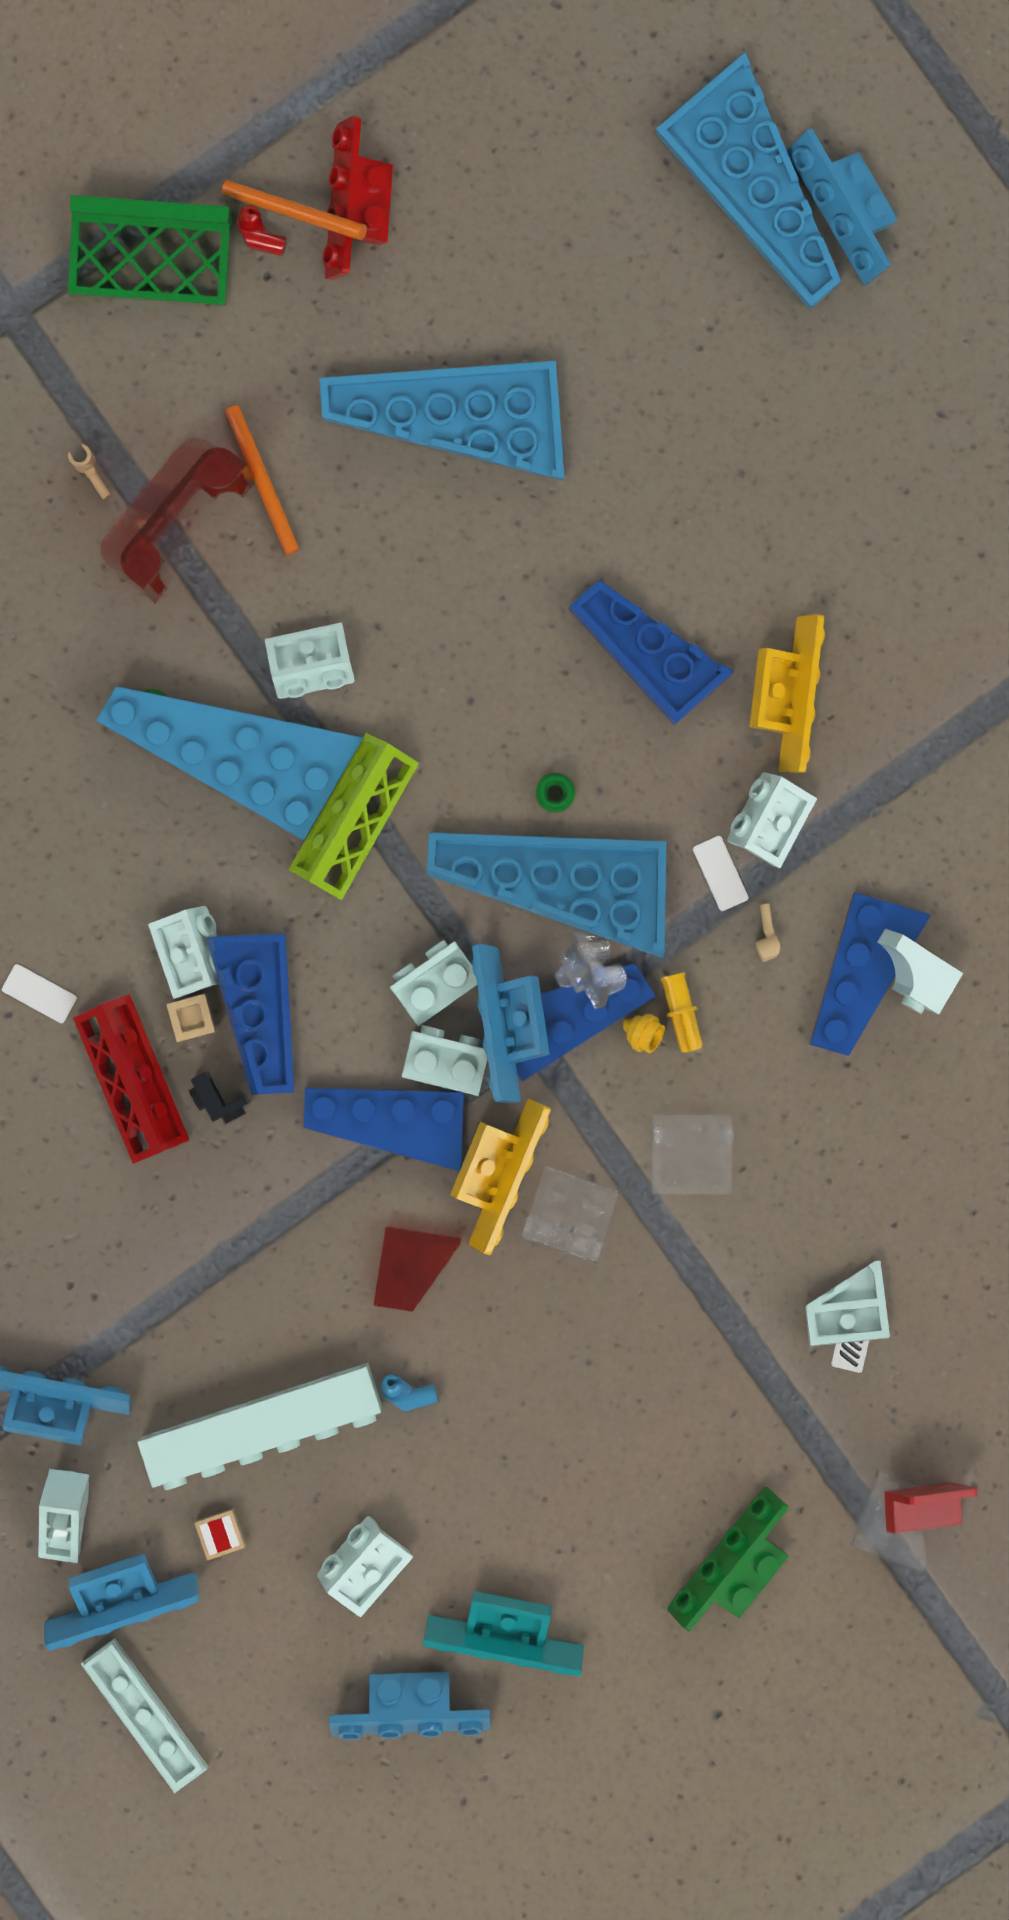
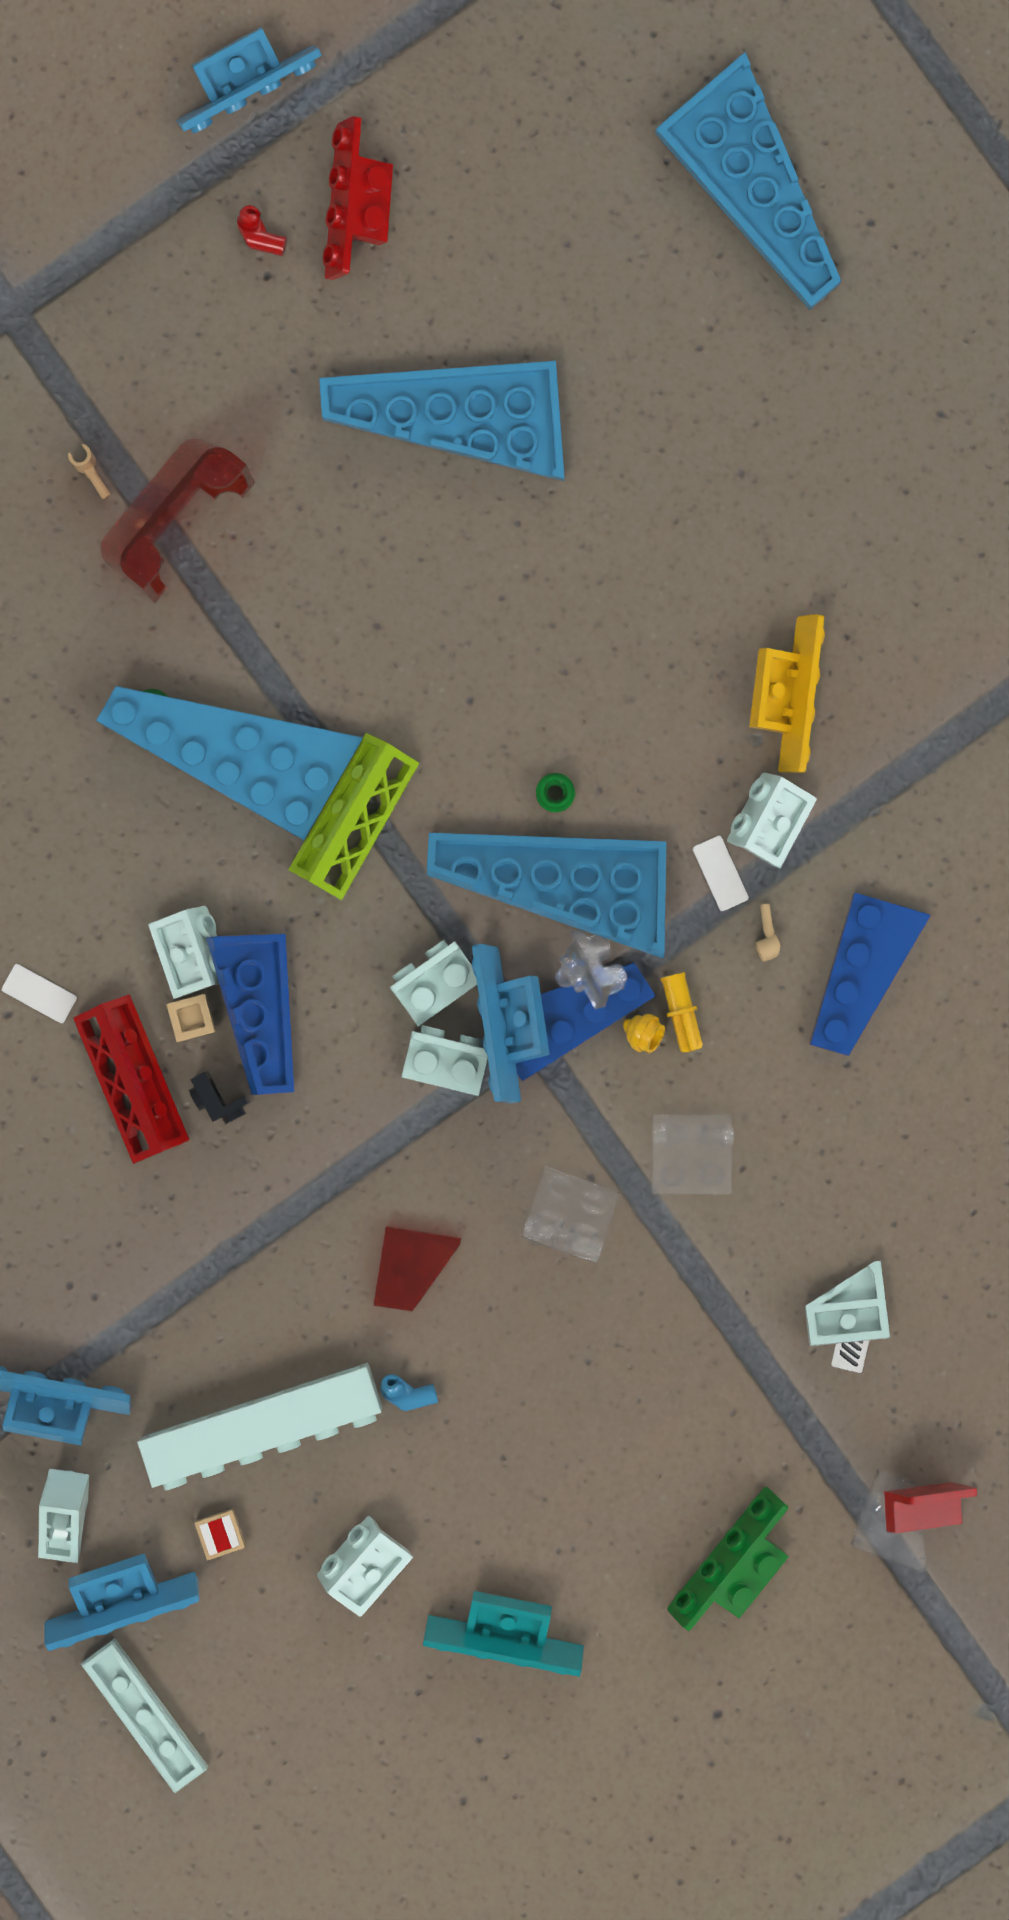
(150, 215): green fence -> none
(239, 72): none -> dark azure bracket
(262, 480): orange bar -> none
(294, 210): orange bar -> none
(309, 661): light aqua bracket -> none
(397, 1121): blue wing -> none
(408, 1705): dark azure bracket -> none
(495, 1171): yellow bracket -> none
(655, 658): blue wing -> none
(847, 201): dark azure bracket -> none
(919, 974): light aqua arch -> none

